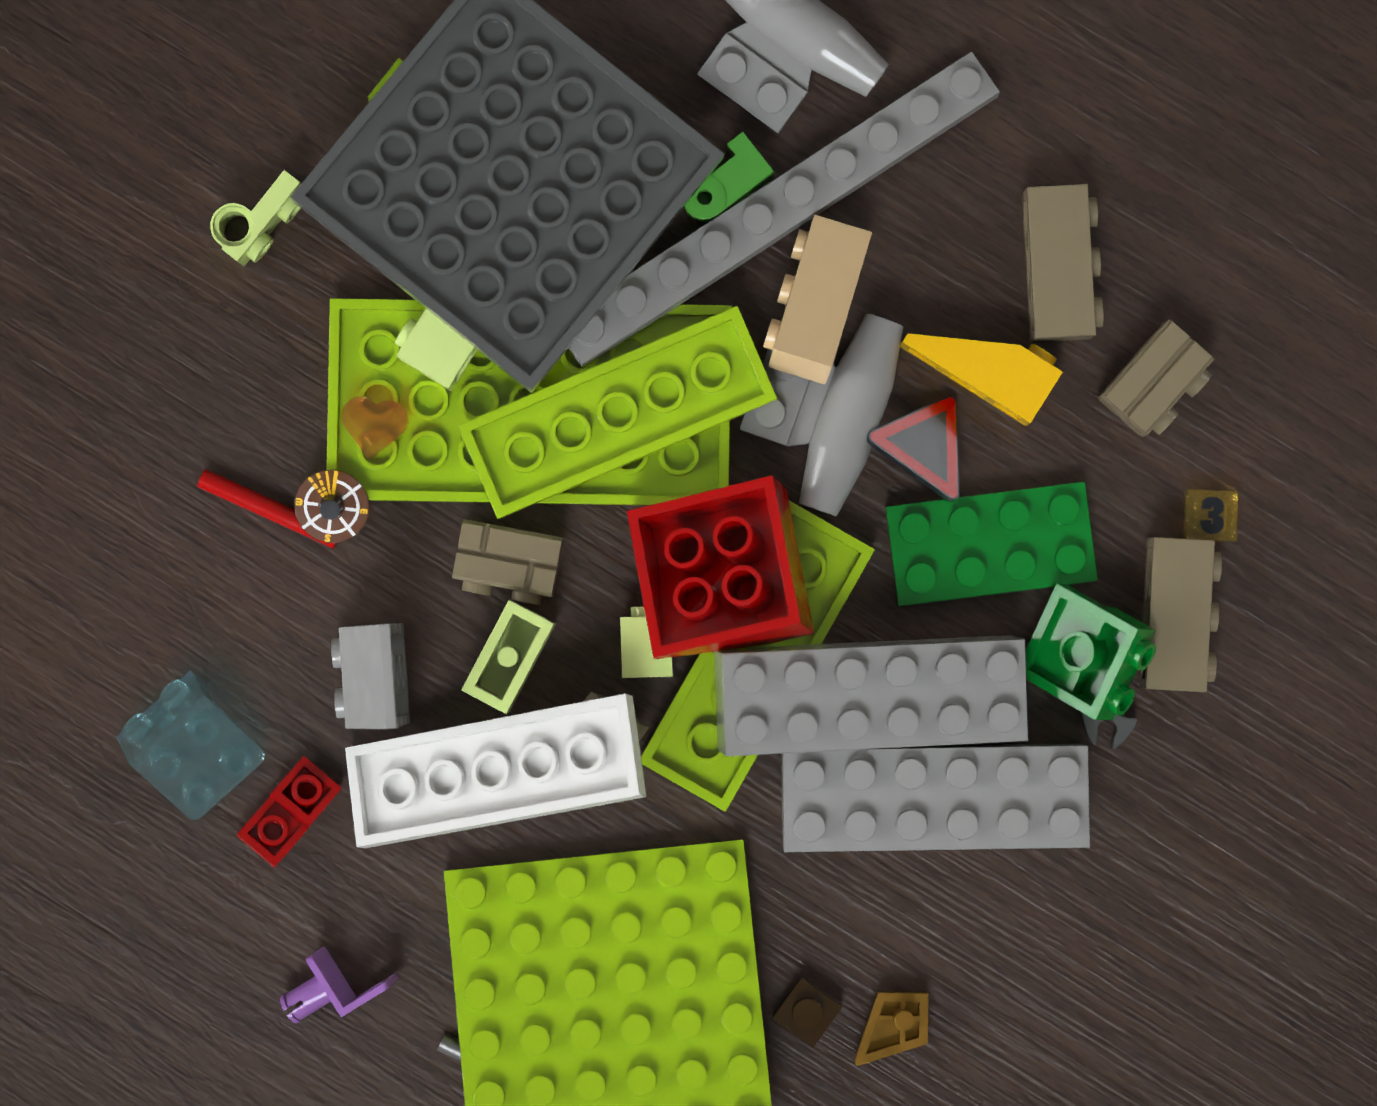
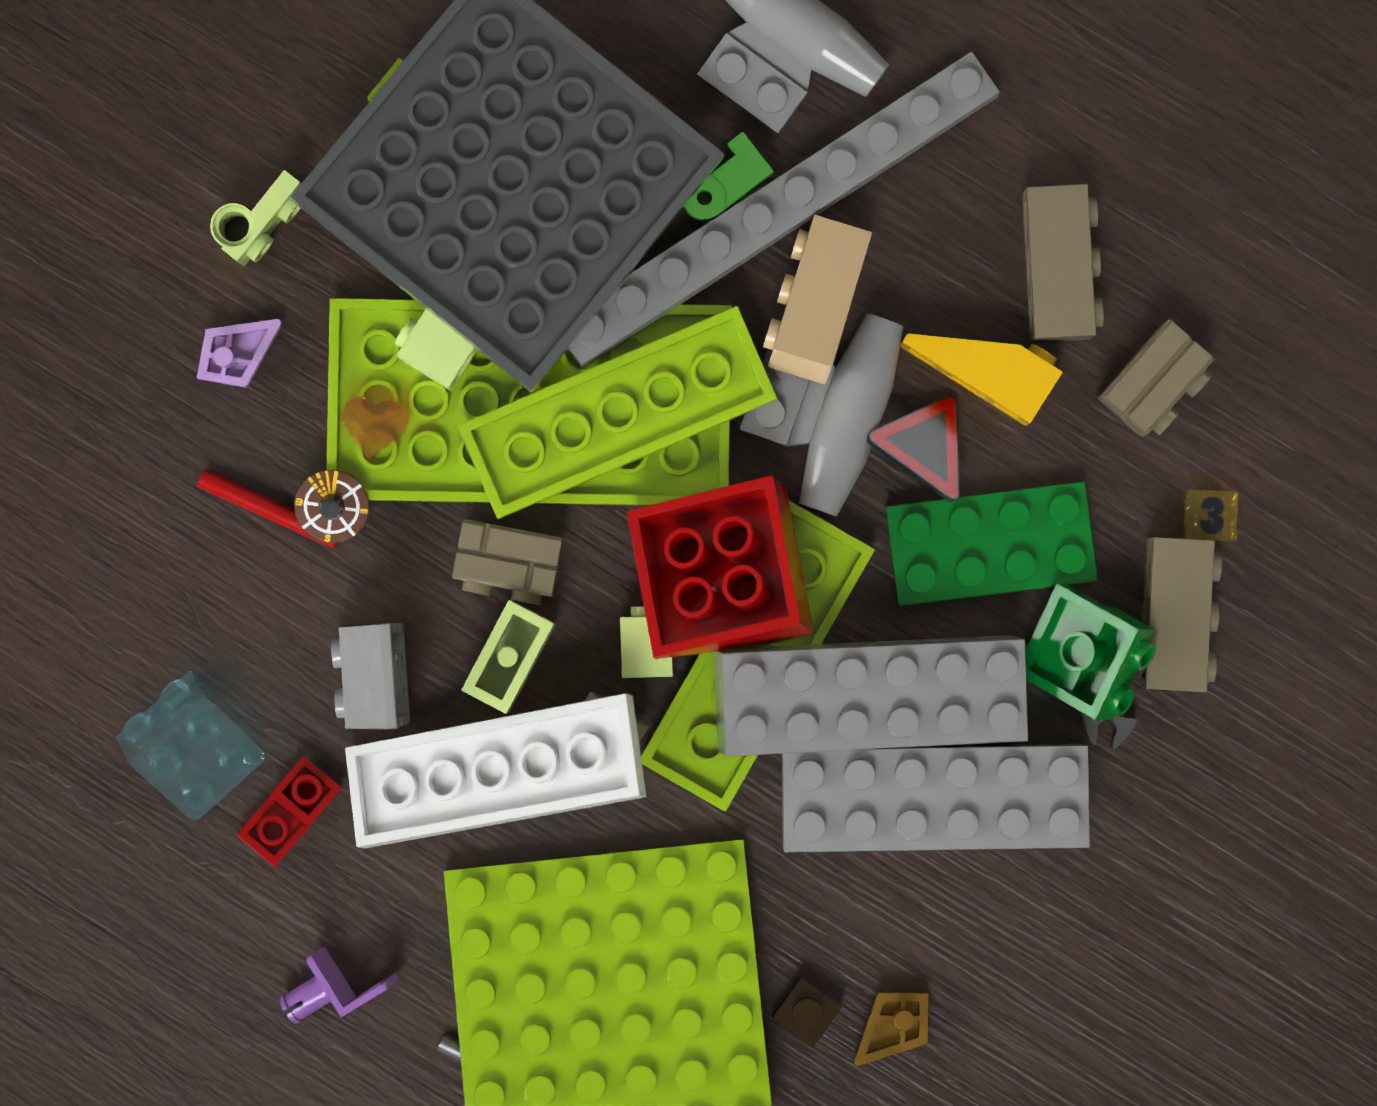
(236, 351): none -> lavender piece

